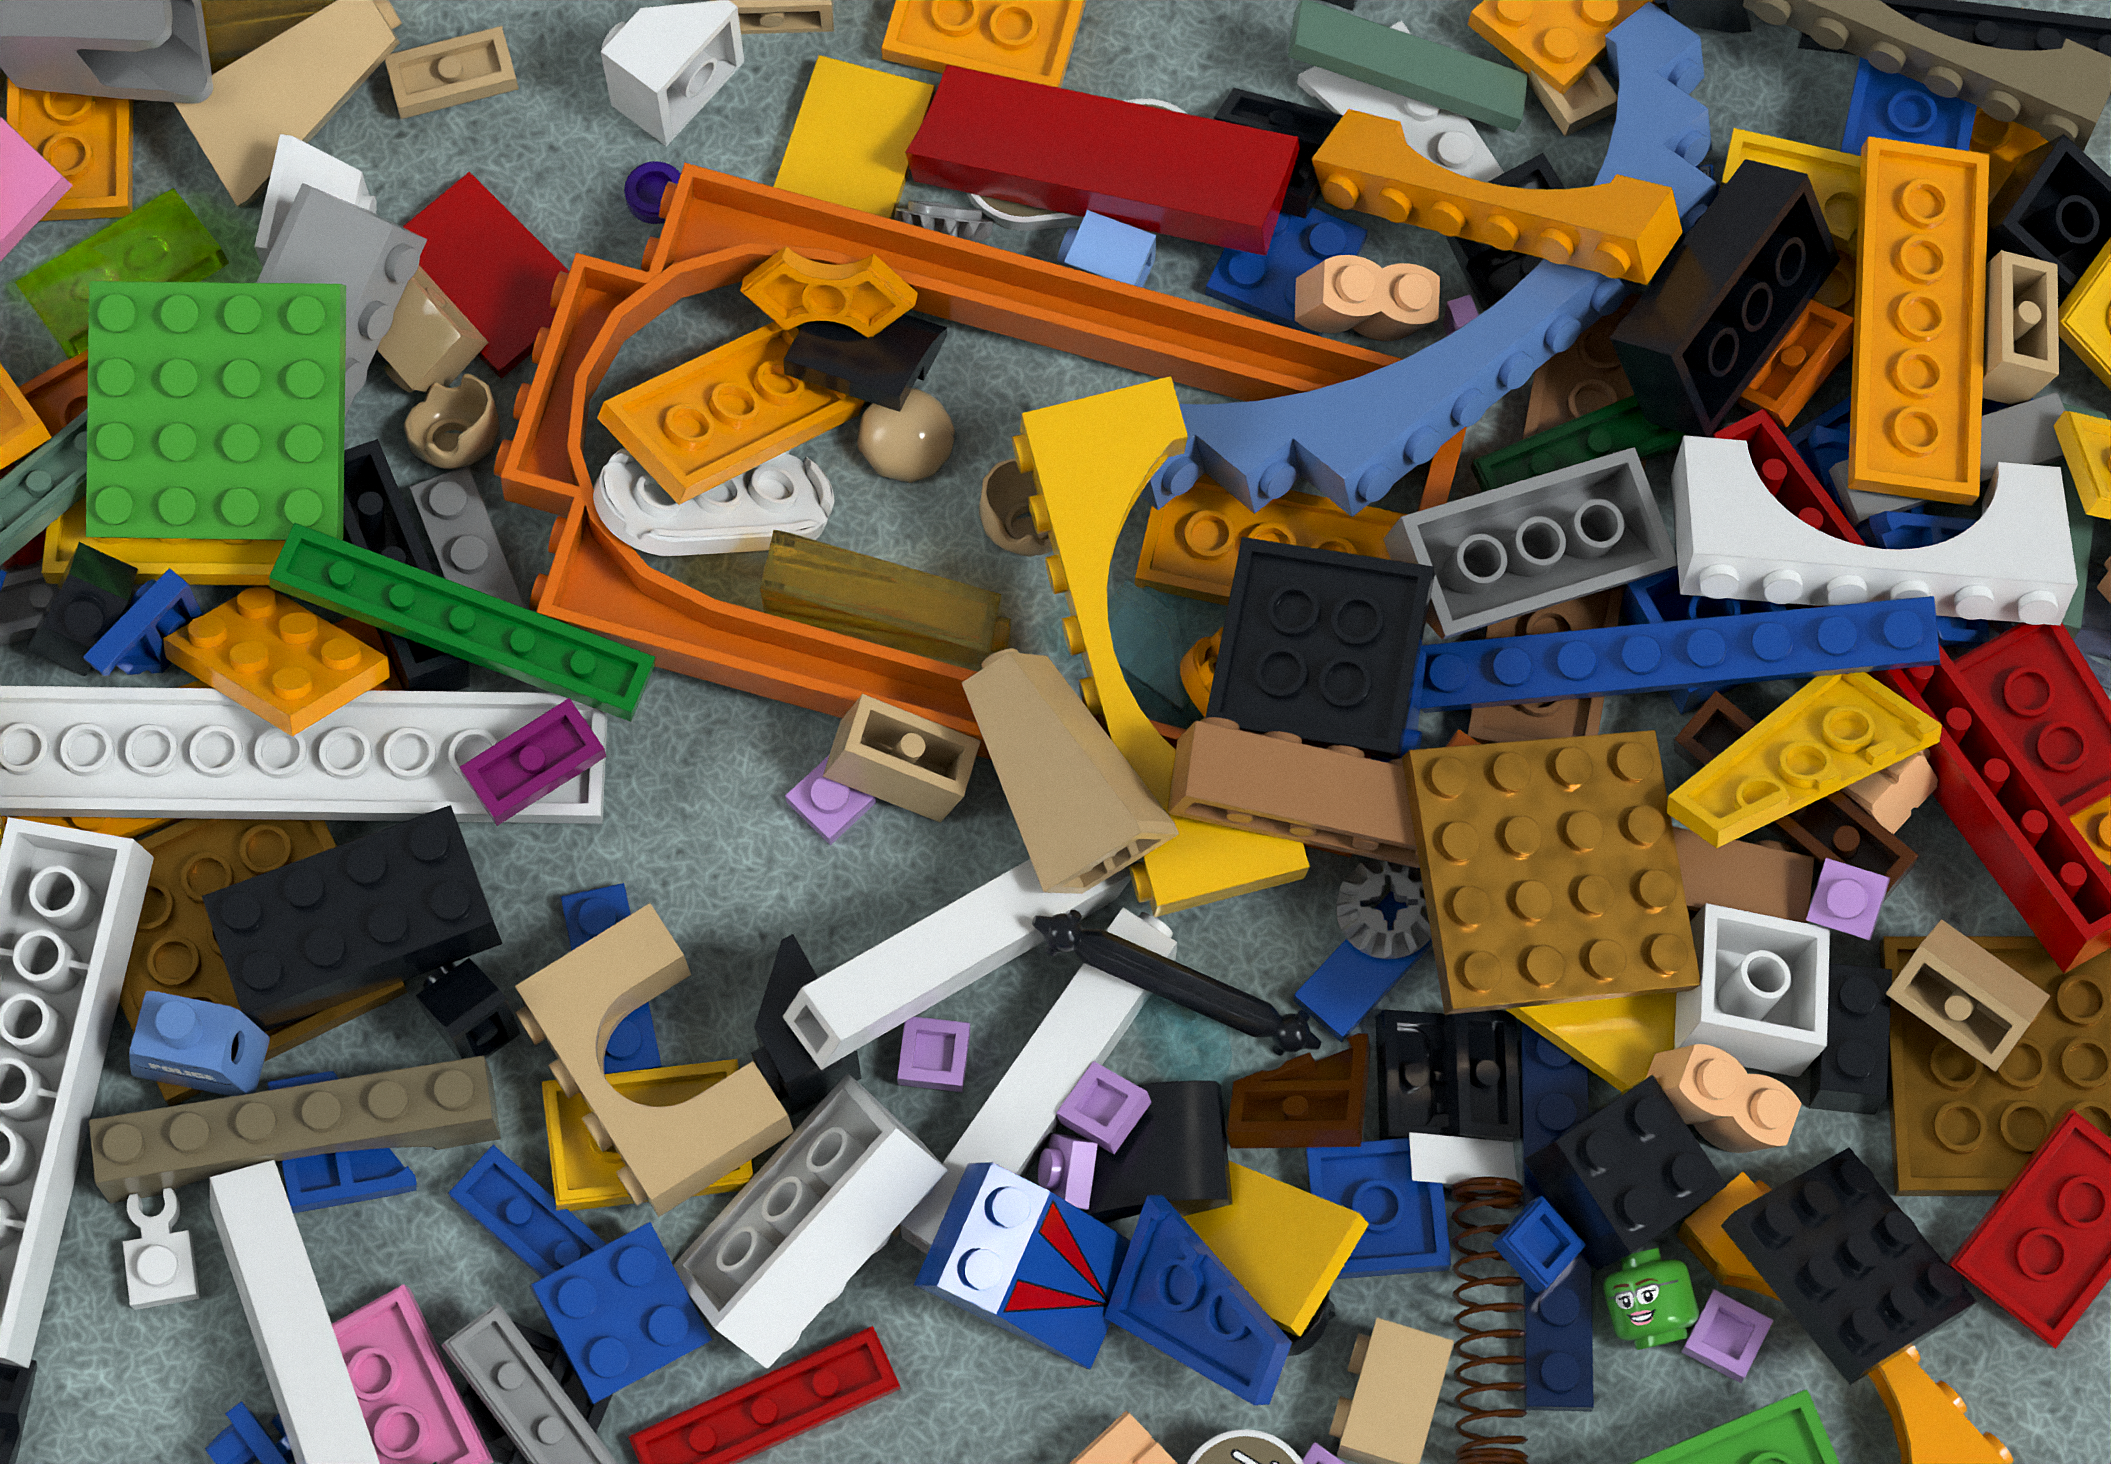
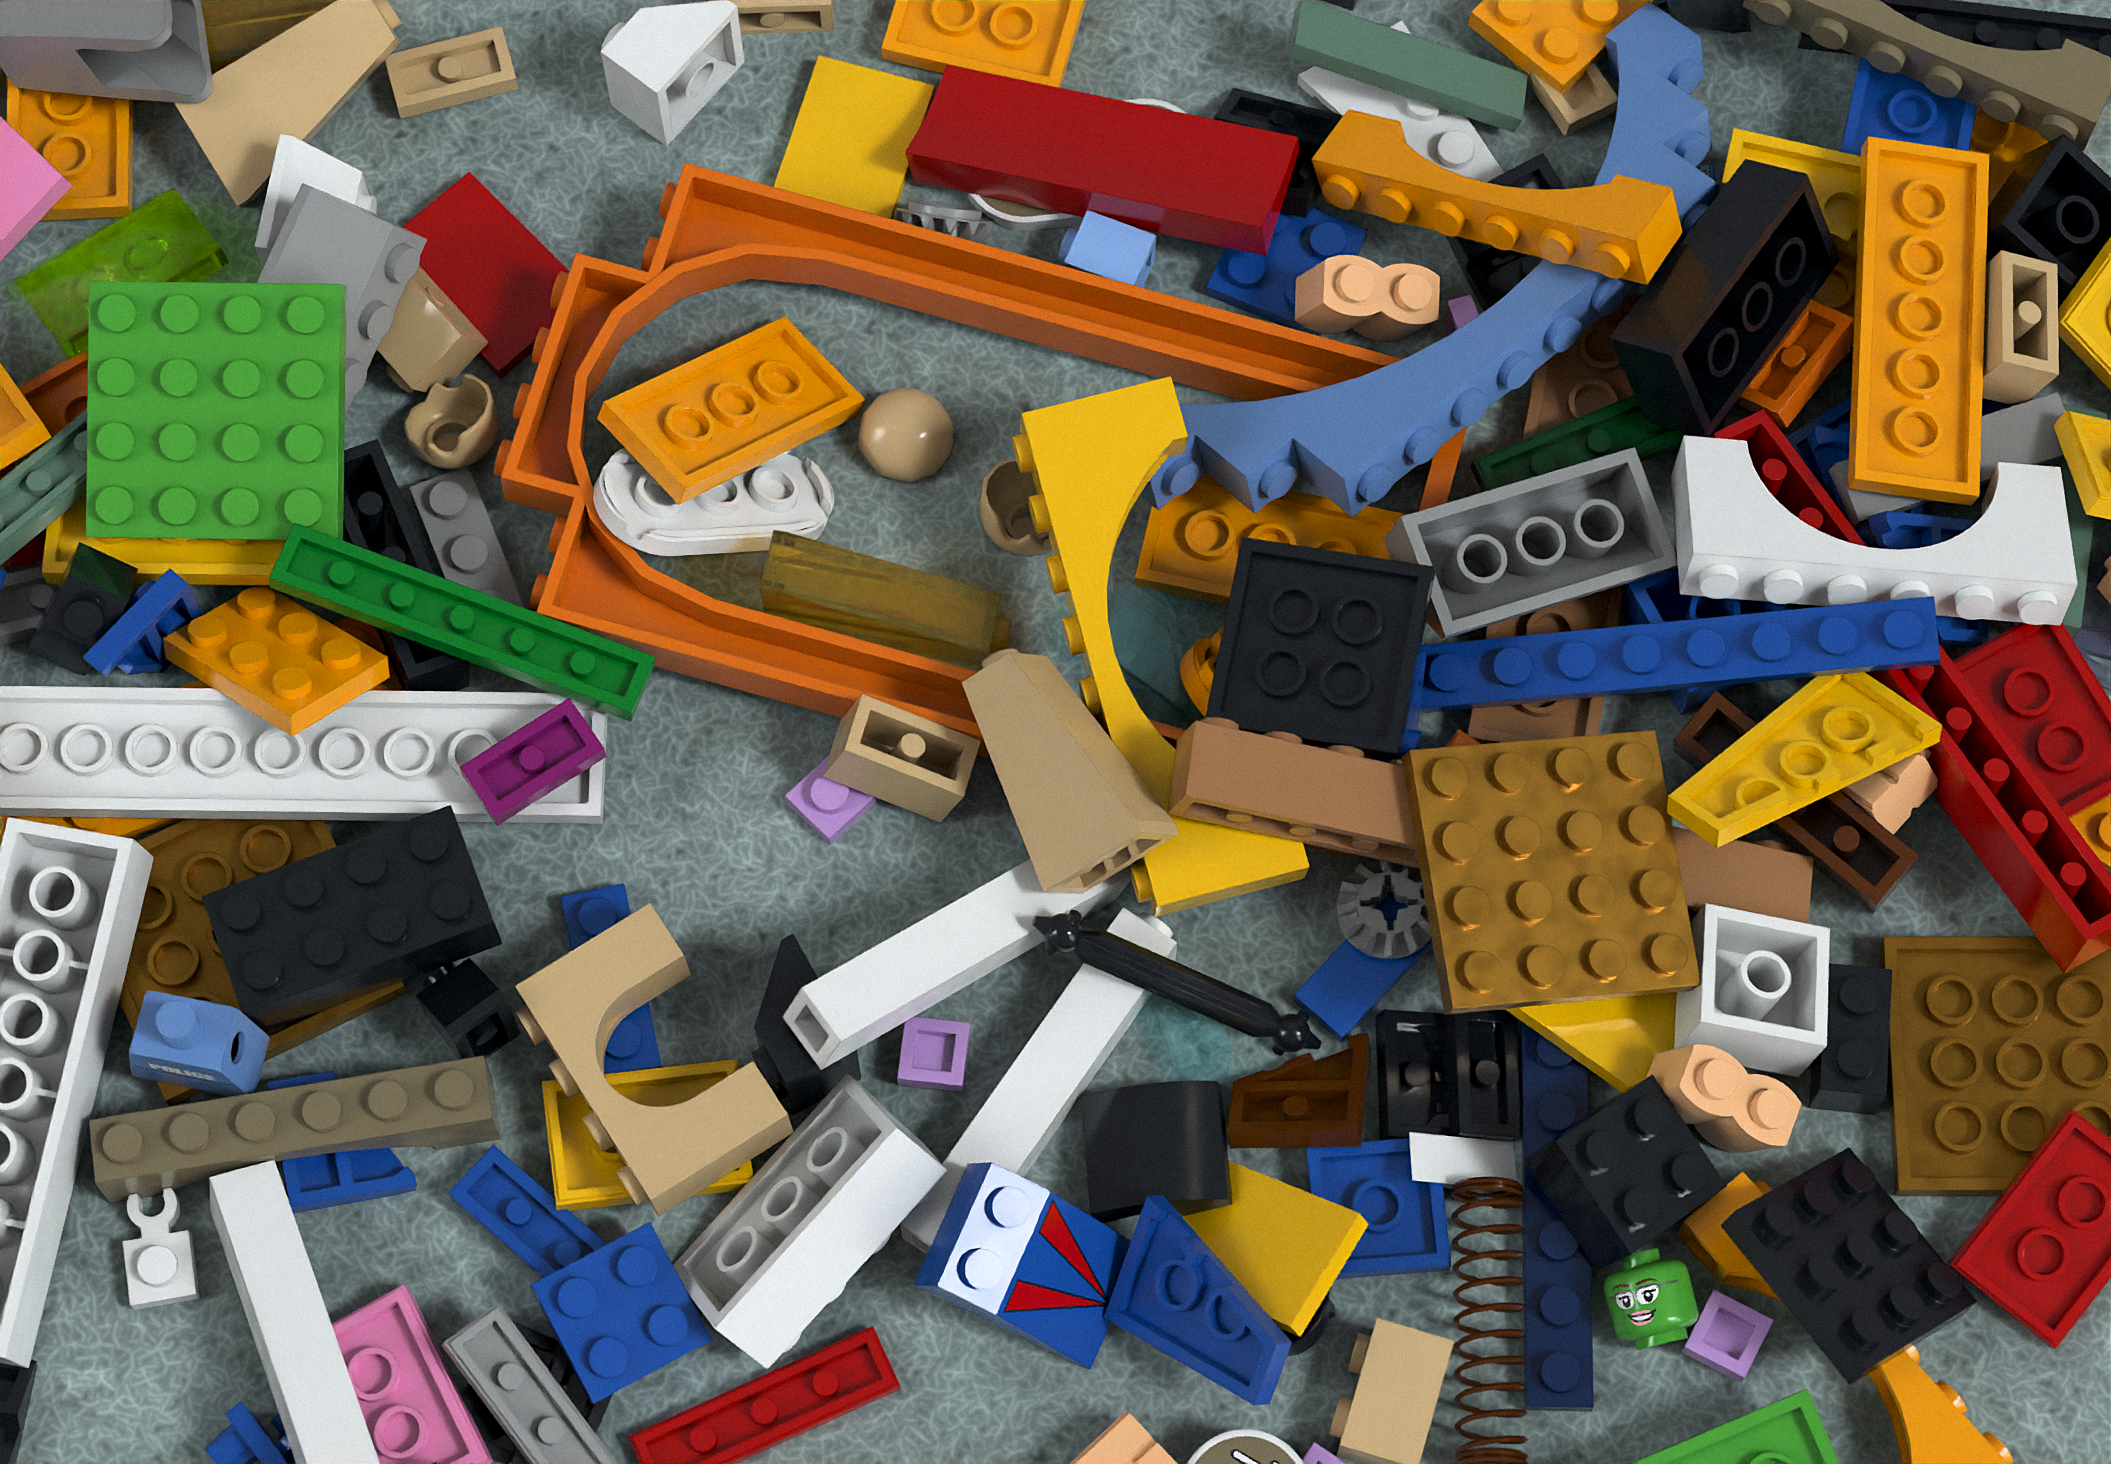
(646, 187): dark purple tile -> none
(853, 294): light orange tile -> none
(866, 368): black slope -> none
(1068, 1168): lavender plate -> none
(1103, 1107): lavender plate -> none
(1538, 1244): blue tile -> none
(1848, 899): lavender plate -> none
(1967, 995): tan brick -> none

